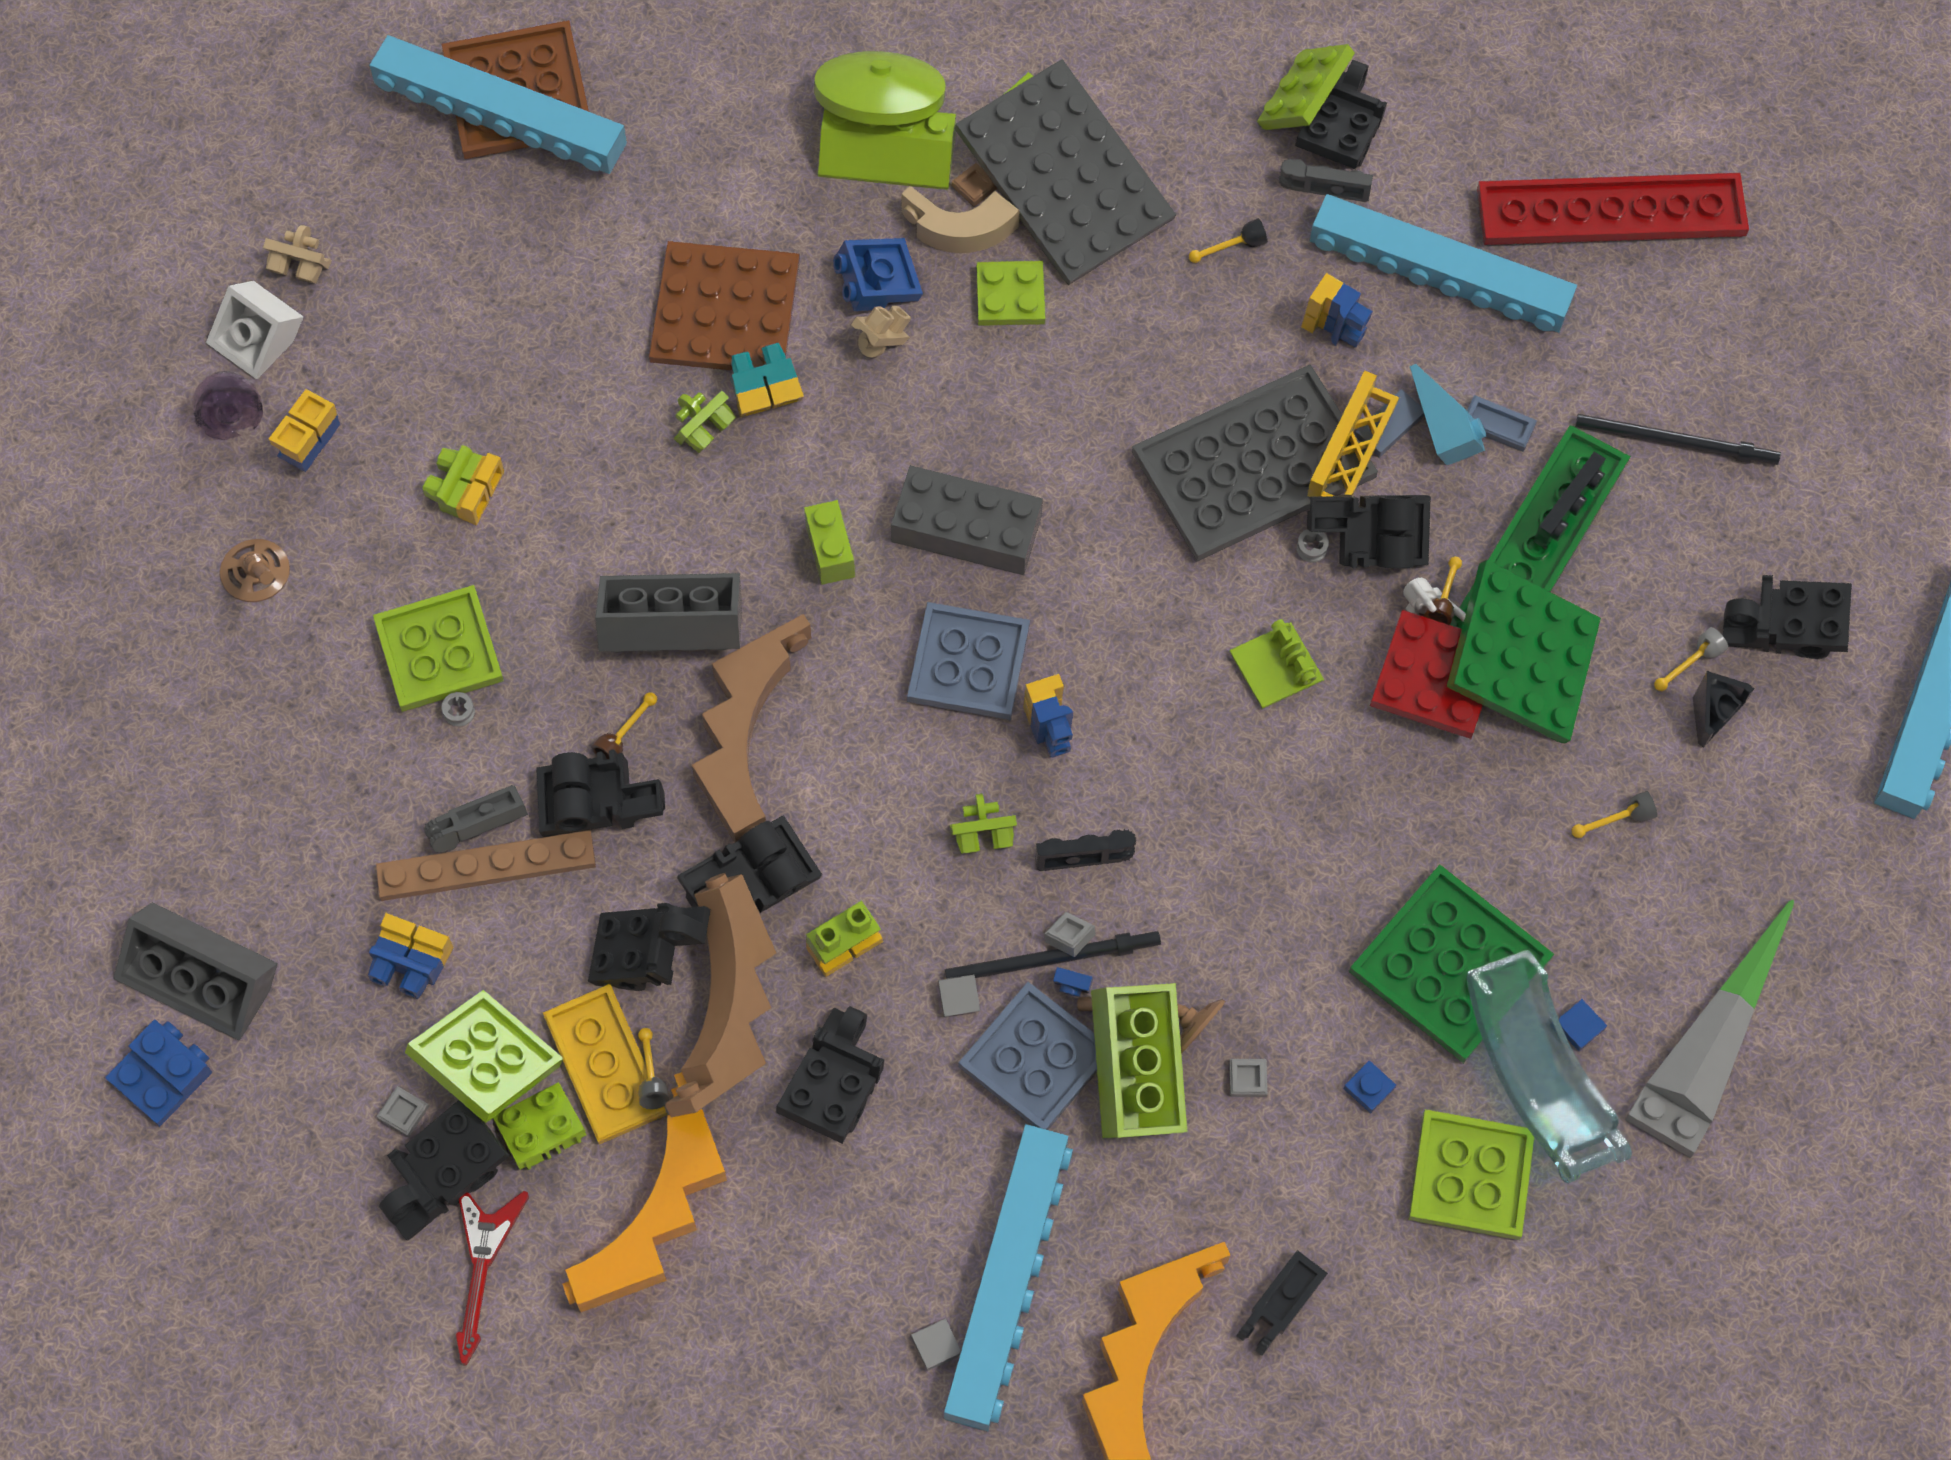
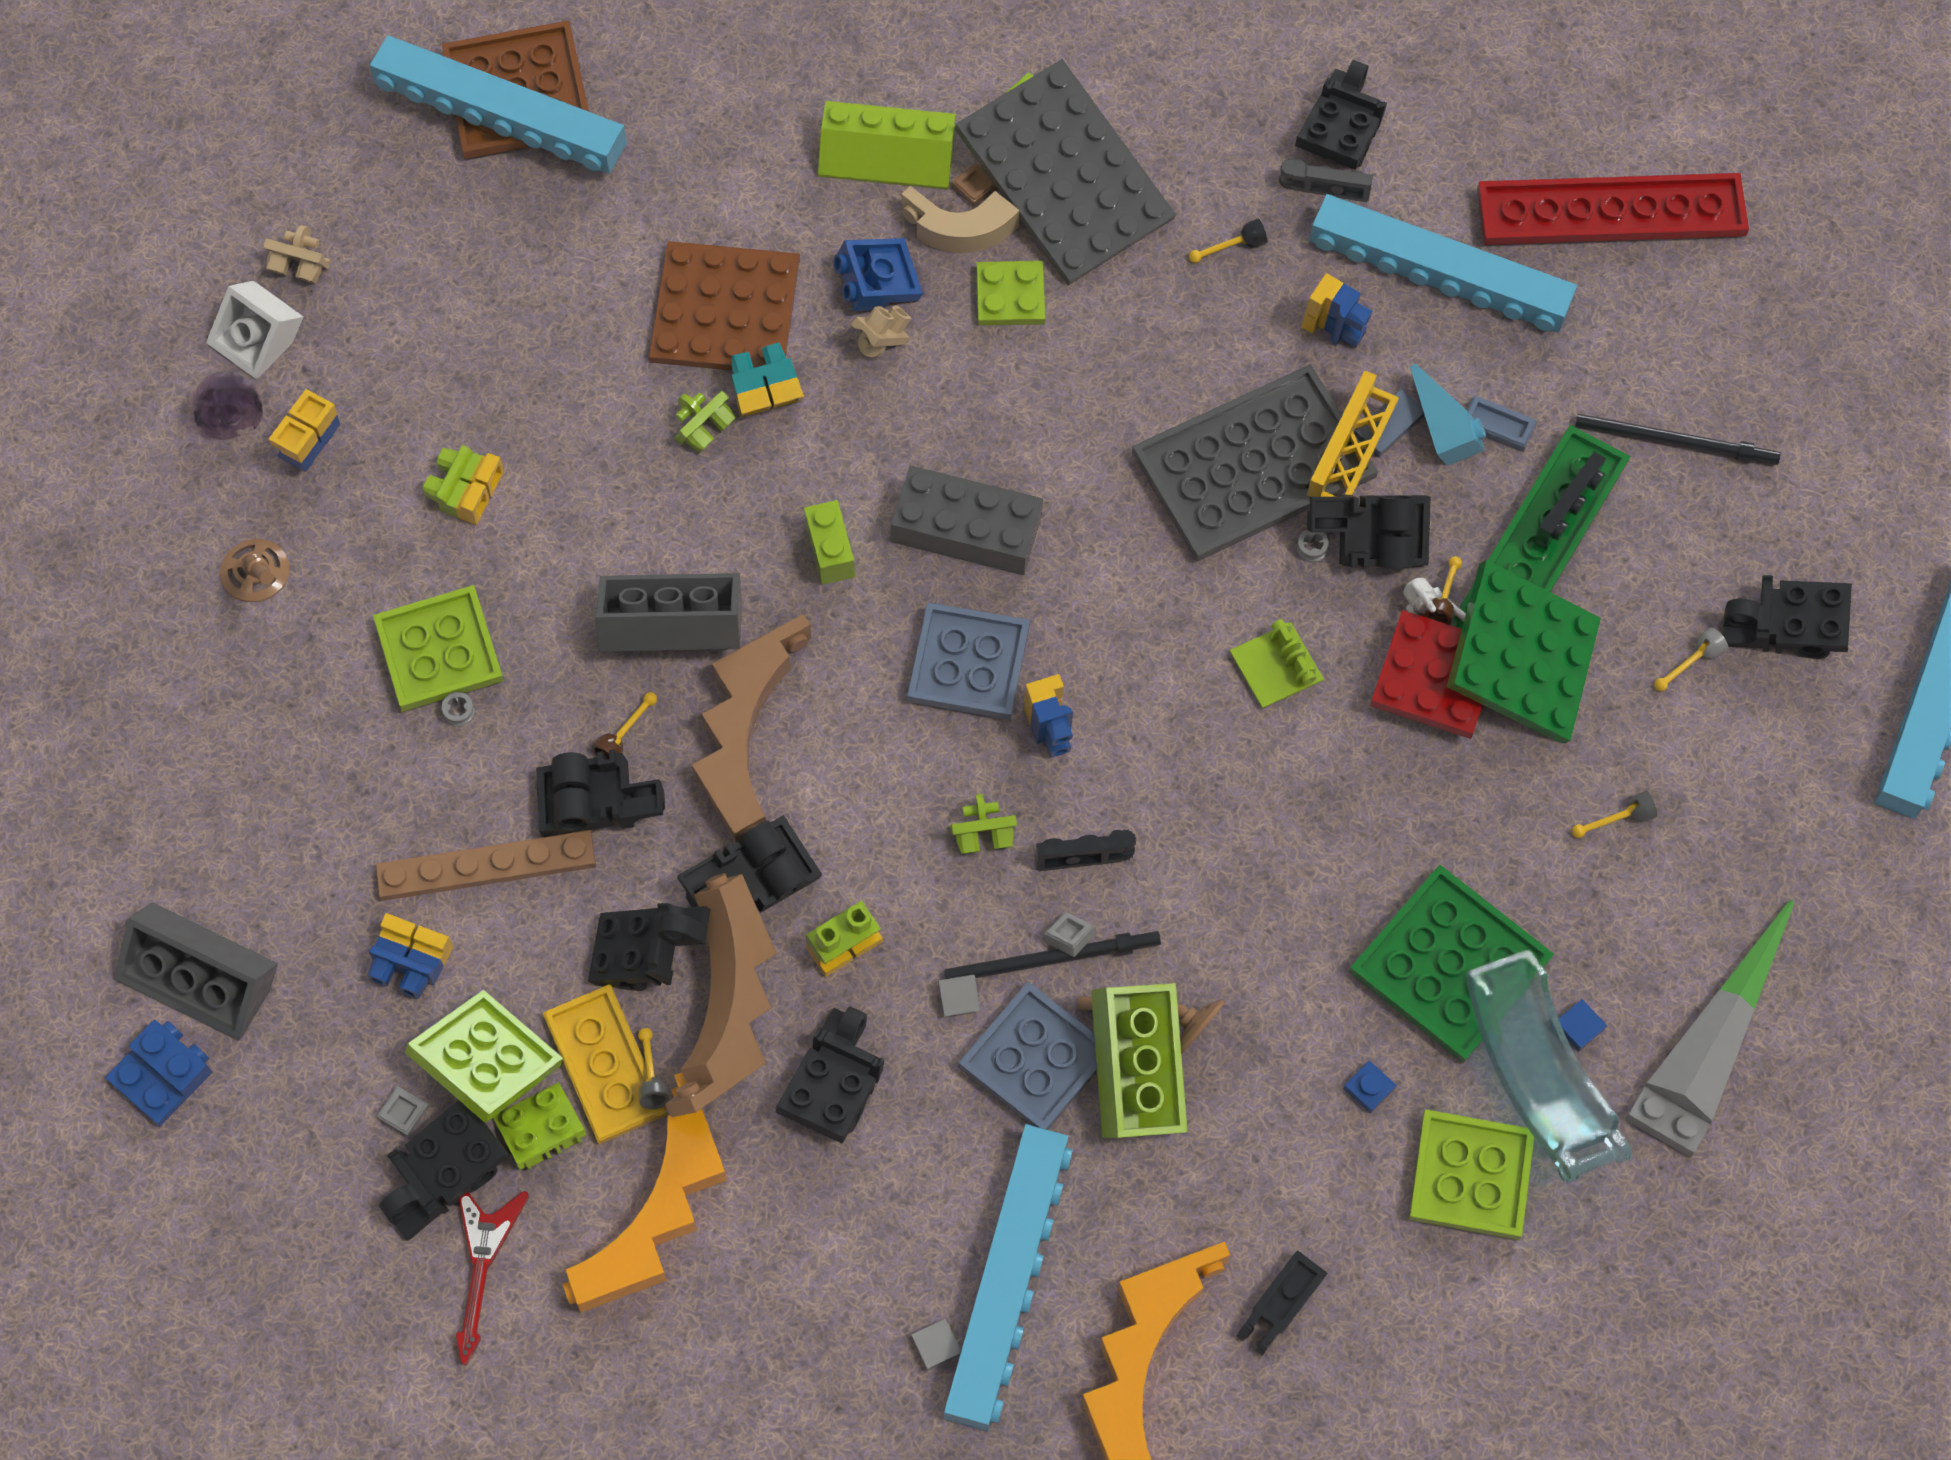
(475, 818): dark grey hinge -> none
(879, 88): lime dish -> none
(1072, 982): blue plate -> none
(1248, 1077): light grey tile -> none
(1305, 87): lime plate -> none
(1716, 703): black slope -> none

